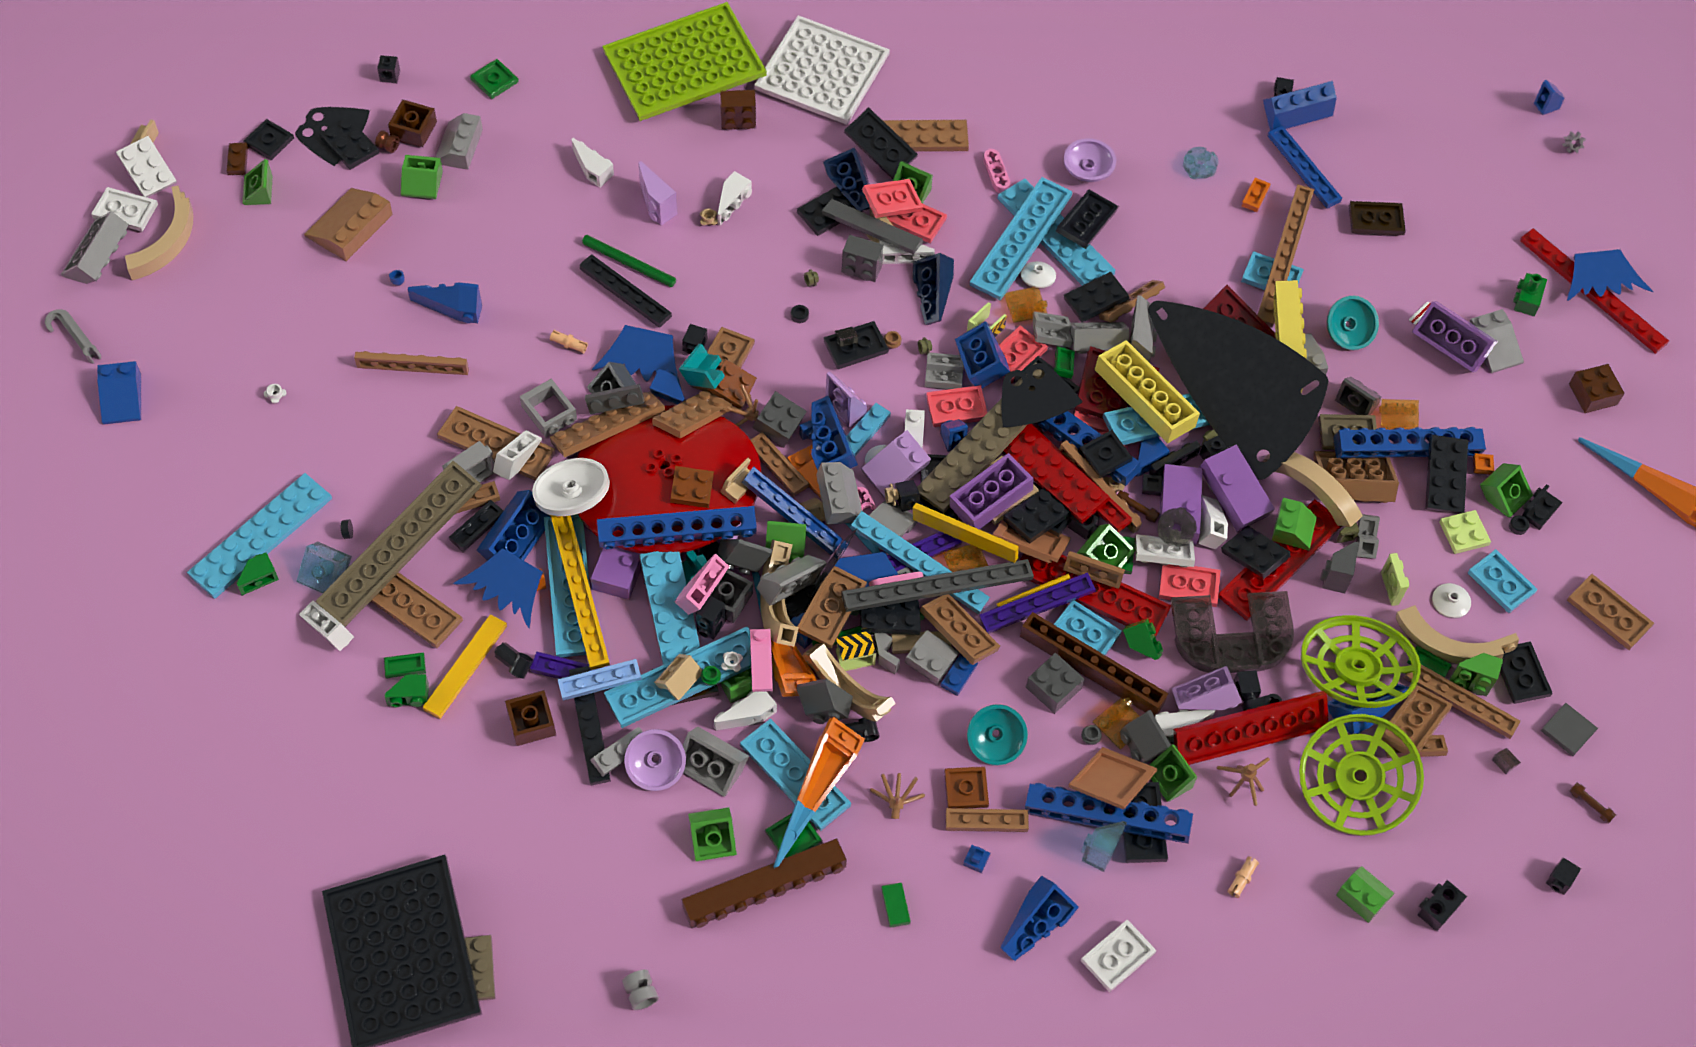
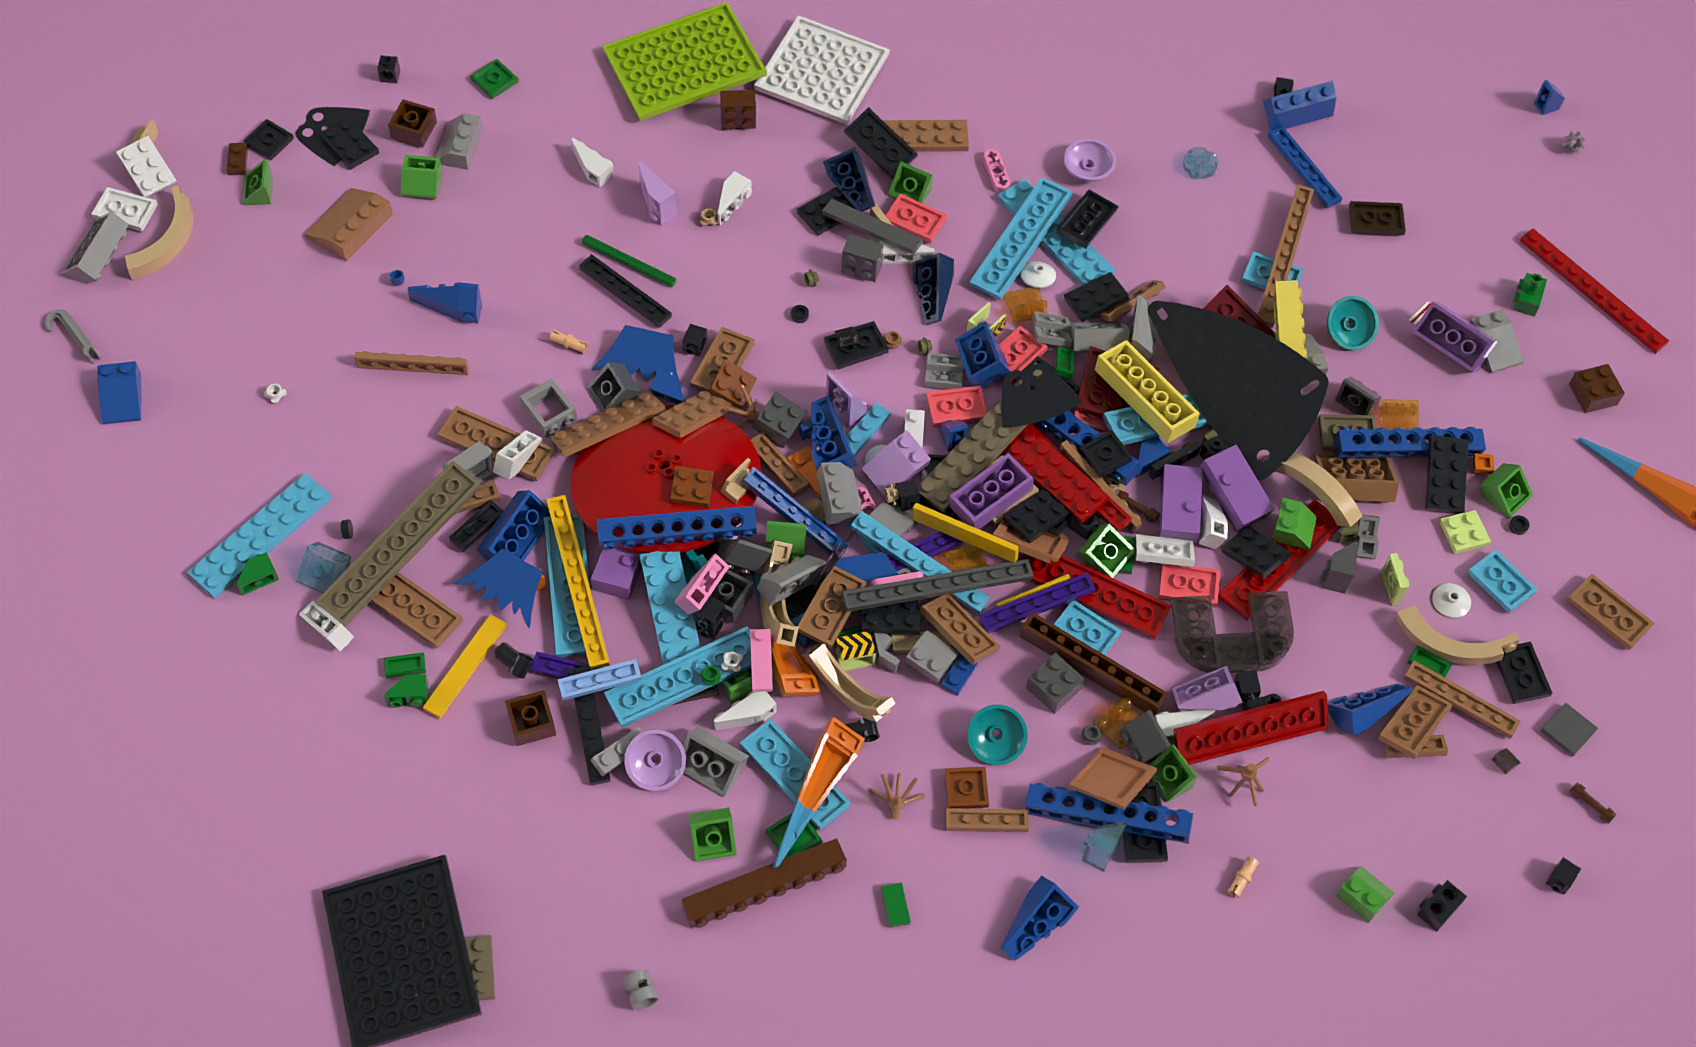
(387, 141): copper wheel -> none
(570, 487): white dish -> none
(614, 399): dark grey plate -> none
(679, 676): tan panel -> none
(700, 368): teal panel -> none
(824, 700): dark grey slope -> none
(892, 198): coral plate -> none
(976, 858): blue tile -> none
(1096, 569): medium nougat plate -> none
(1118, 955): white plate -> none
(1142, 639): green slope -> none
(1152, 484): black plate -> none
(1175, 537): clear smoke plate -> none
(1255, 194): orange plate -> none
(1364, 762): lime dish -> none
(1370, 661): lime dish -> none
(1478, 673): bright green slope -> none
(1541, 507): black bracket -> none
(1603, 270): blue piece -> none

